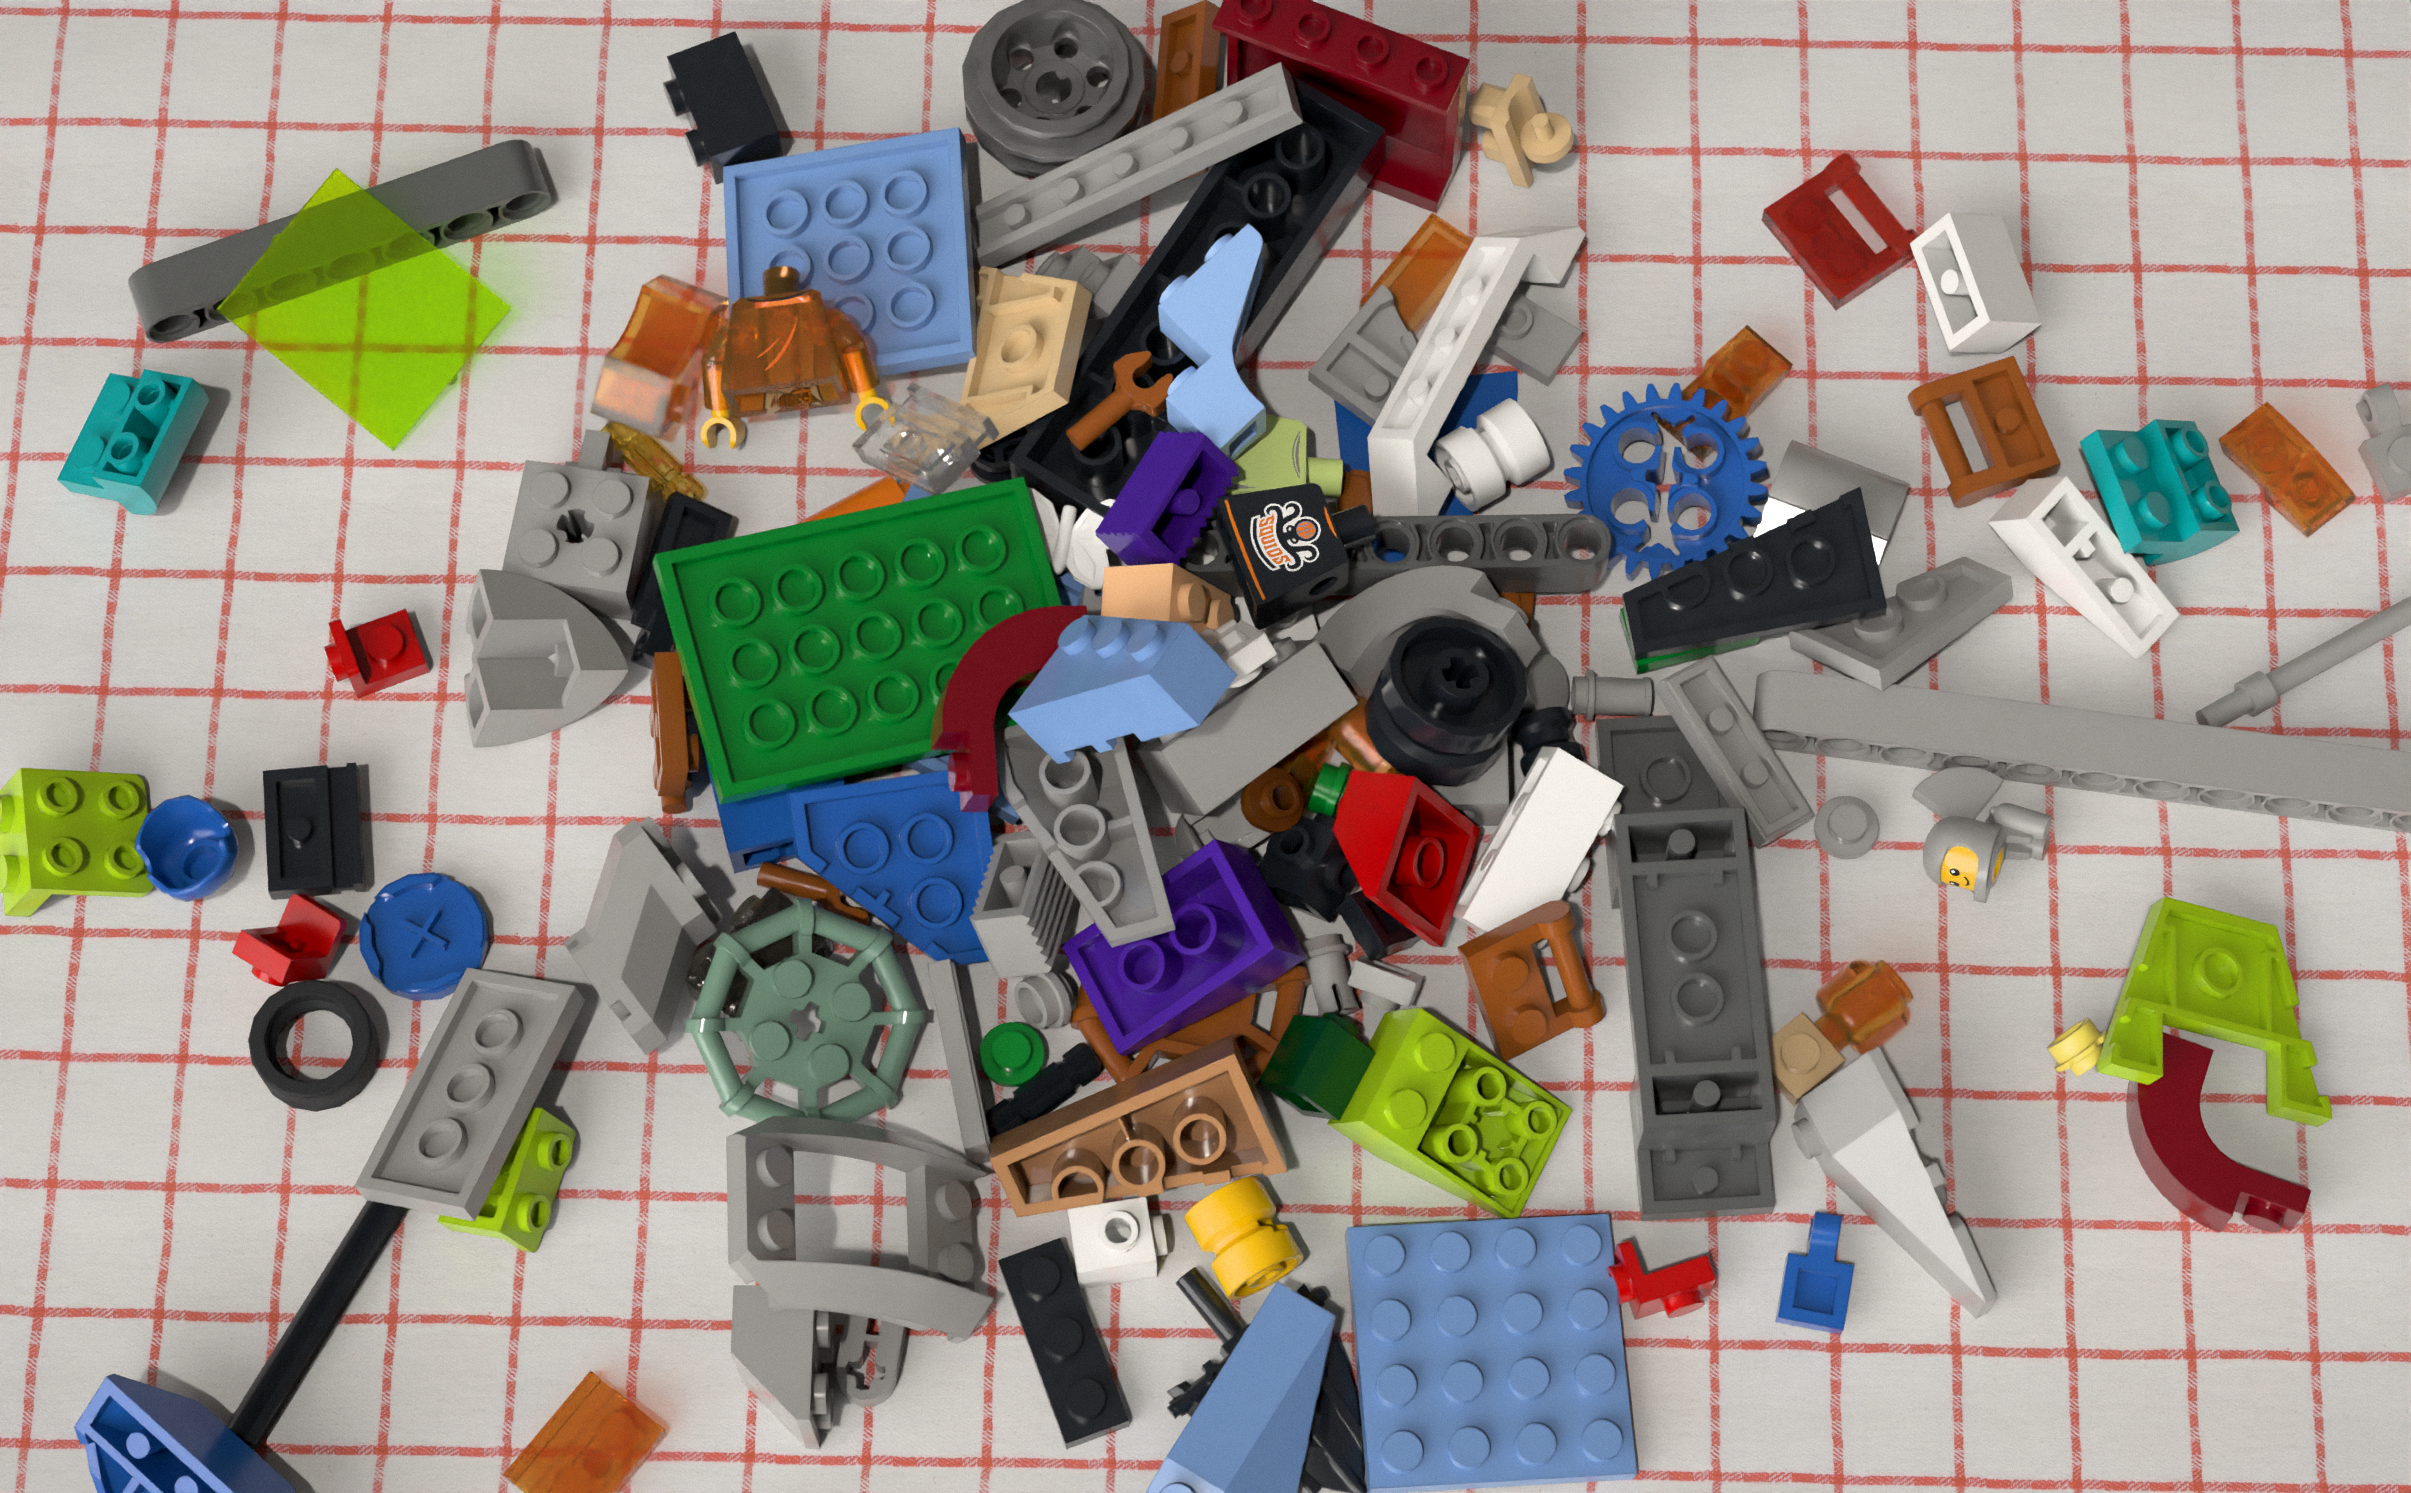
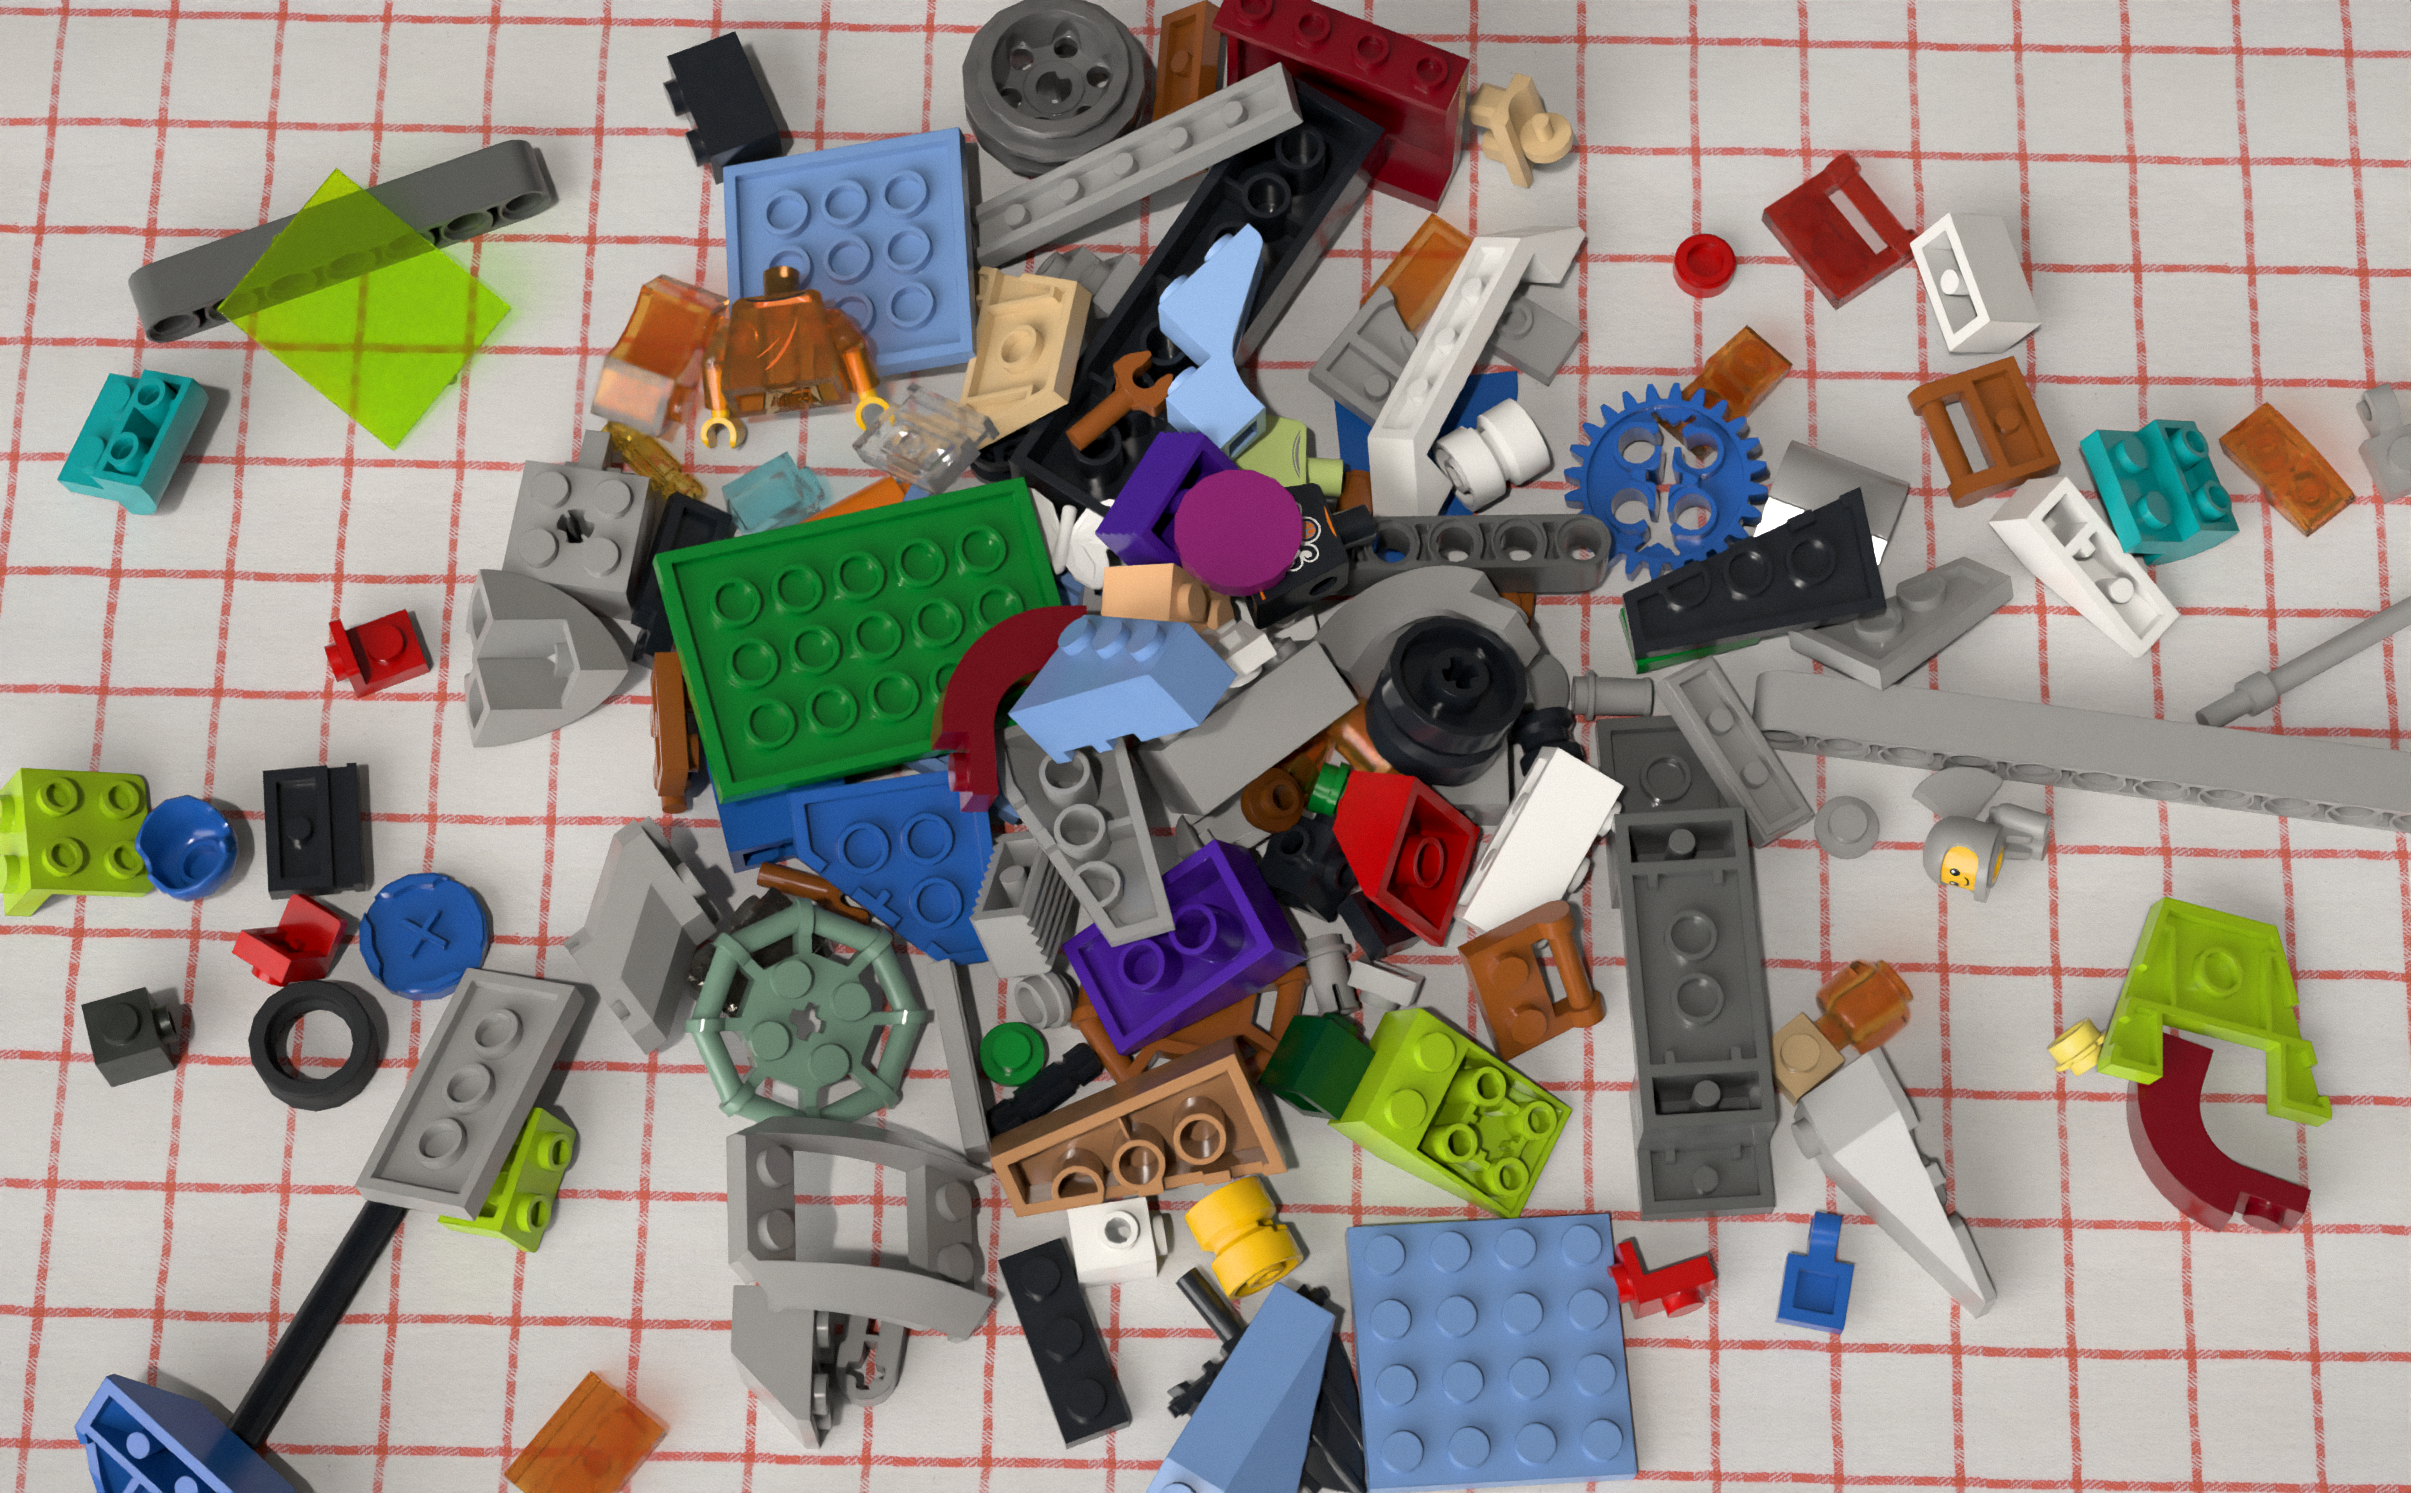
(130, 1036): none -> pearl dark grey brick
(773, 496): none -> clear light blue brick
(1238, 532): none -> magenta tile
(1704, 265): none -> red tile

